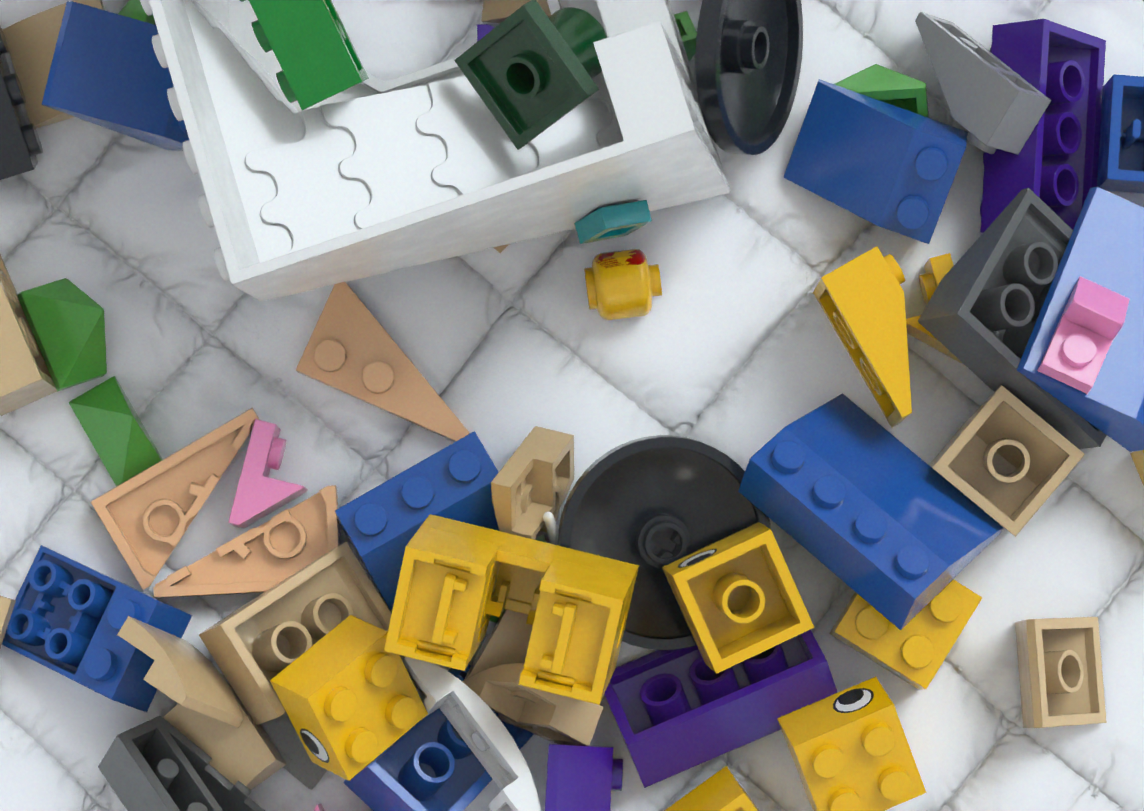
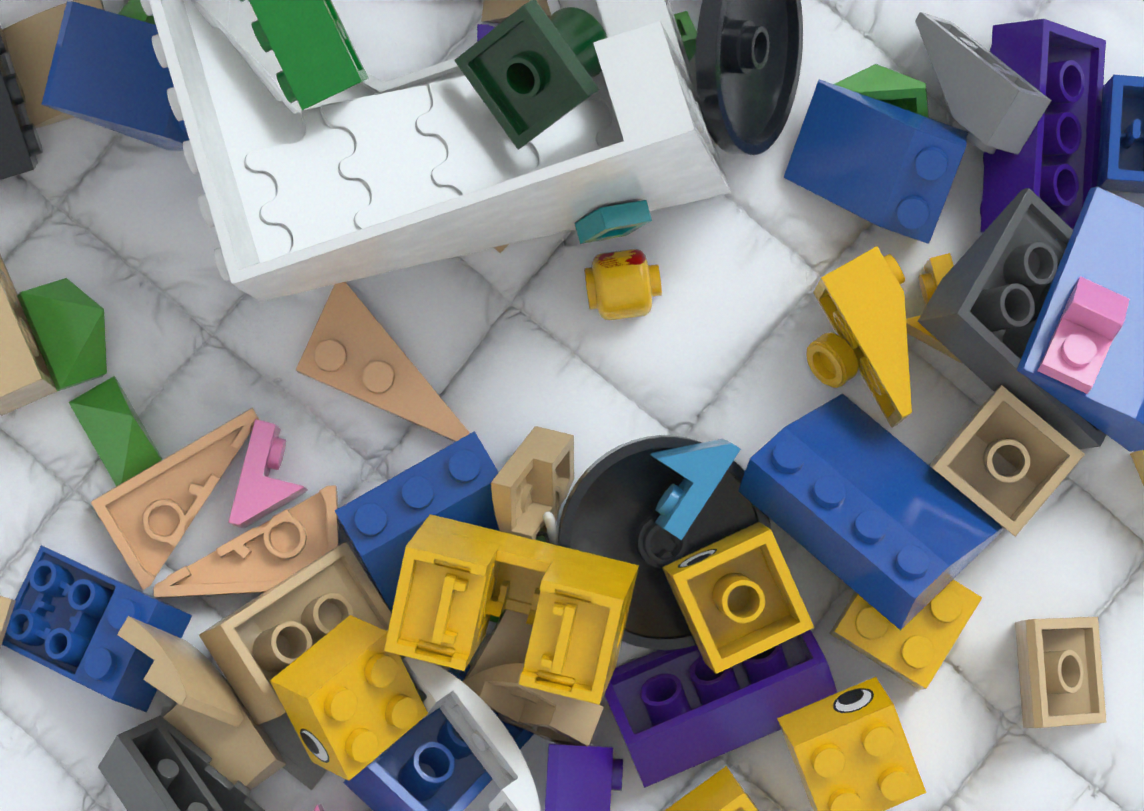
(702, 471): none -> dark azure slope
(832, 360): none -> yellow tile

